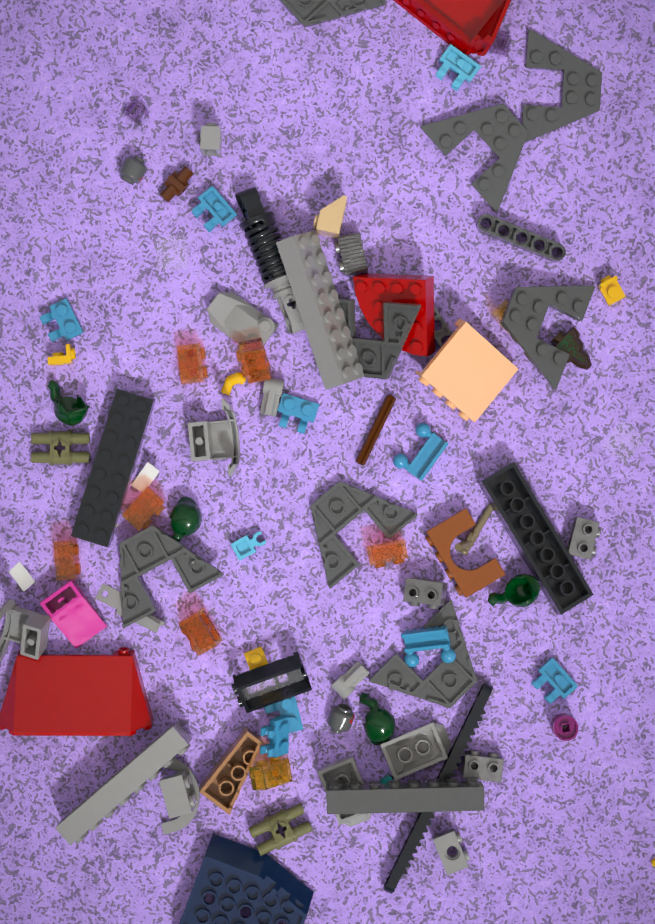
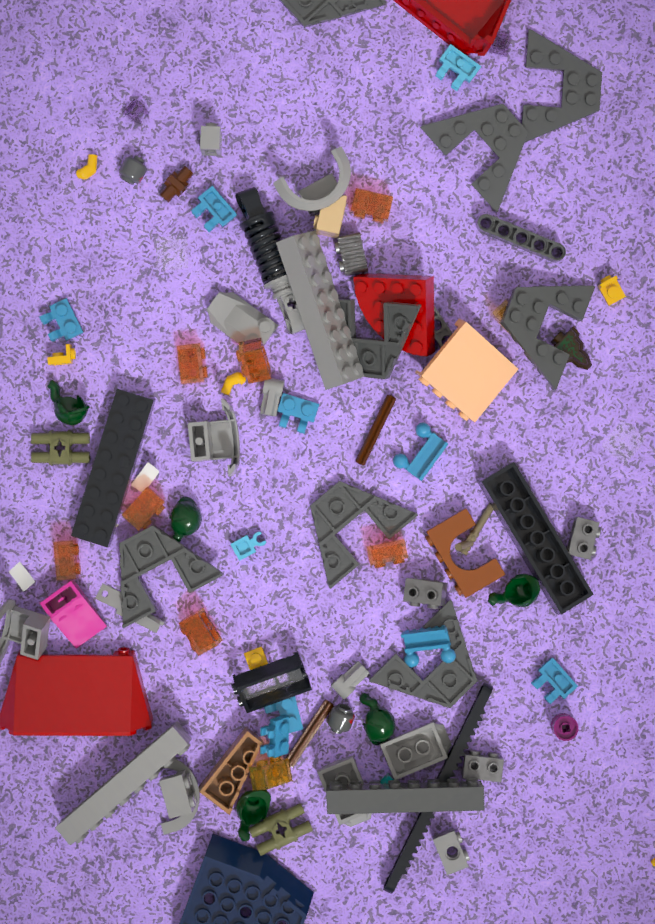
(89, 169): none -> yellow arm
(251, 809): none -> dark green piece
(309, 732): none -> reddish brown axle
(320, 193): none -> light grey piece
(371, 205): none -> clear orange brick

